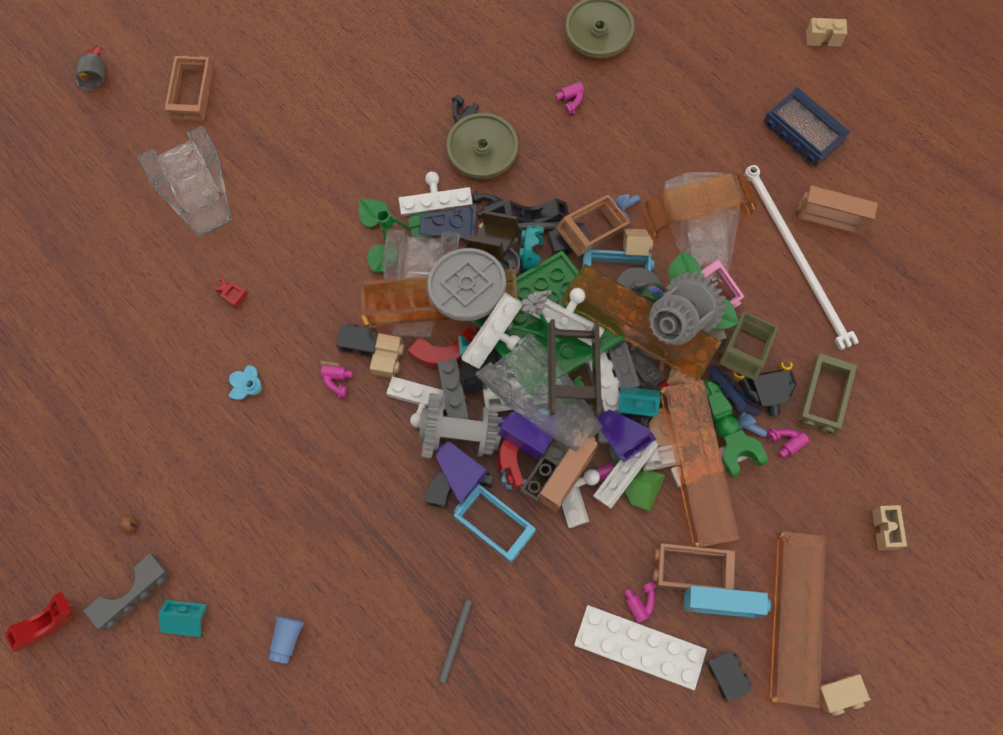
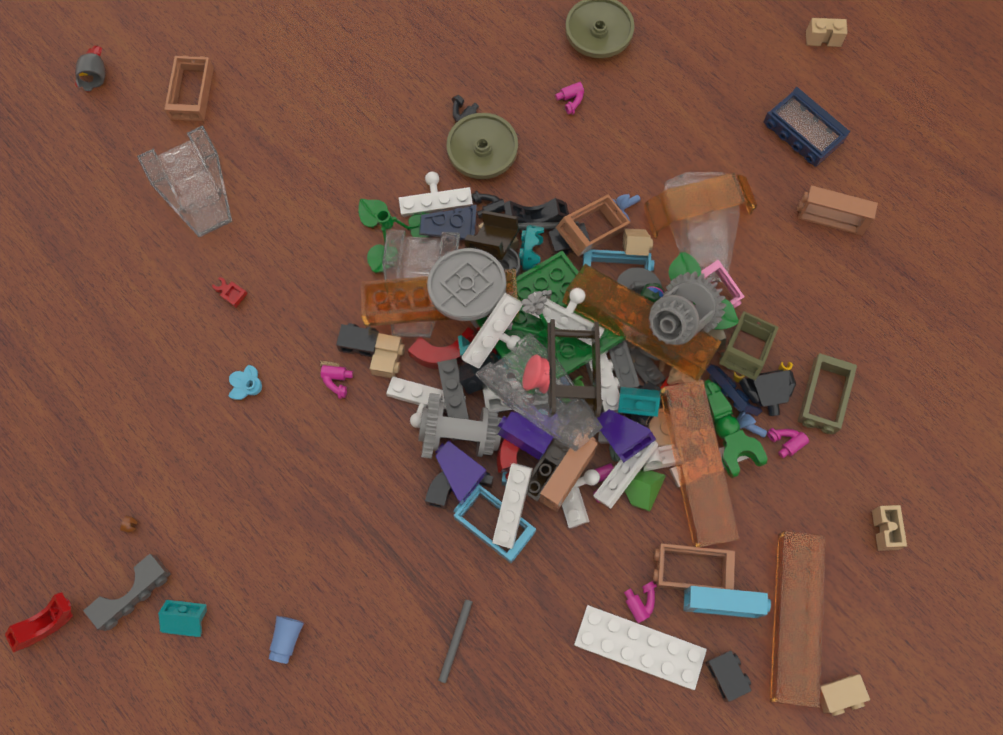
(512, 505): none -> white plate
(536, 374): none -> coral piece
(844, 338): white hinge -> none

